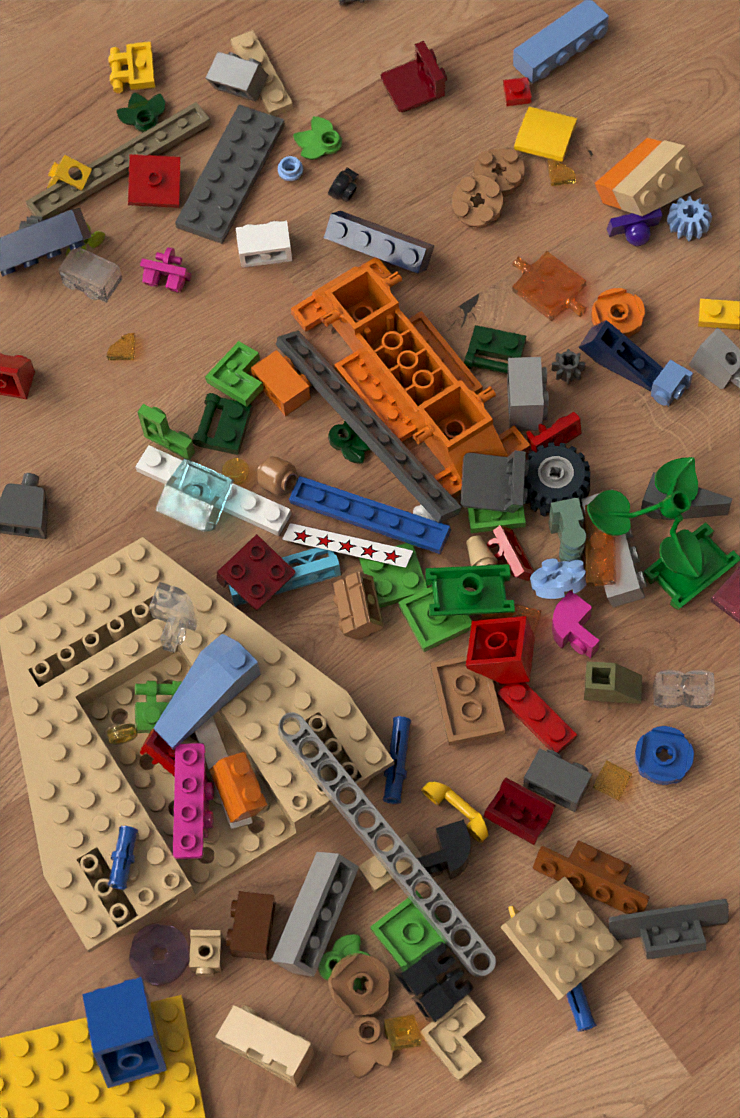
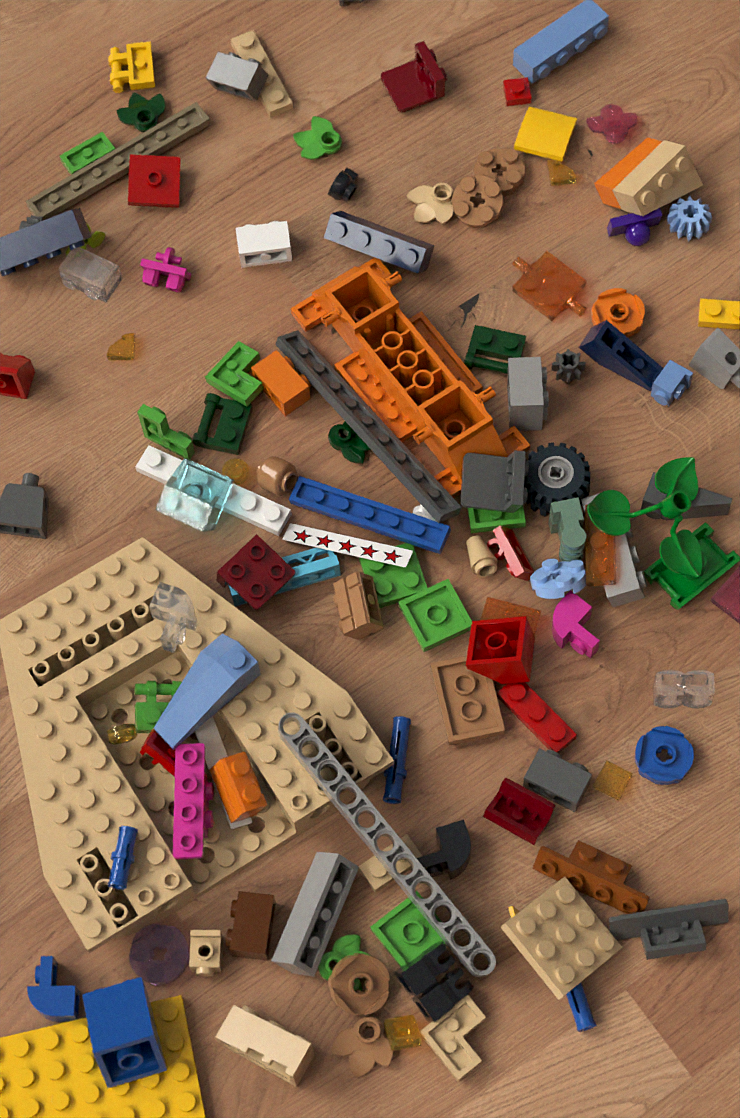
(50, 1000): none -> blue brick
(61, 172): yellow bracket -> none
(86, 153): none -> bright green plate
(230, 174): dark grey plate -> none
(290, 163): light blue plate -> none
(430, 205): none -> tan plate
(437, 792): yellow bar -> none
(453, 599): green piece -> none
(562, 431): red plate -> none
(612, 123): none -> clear pink plate
(612, 683): olive slope -> none

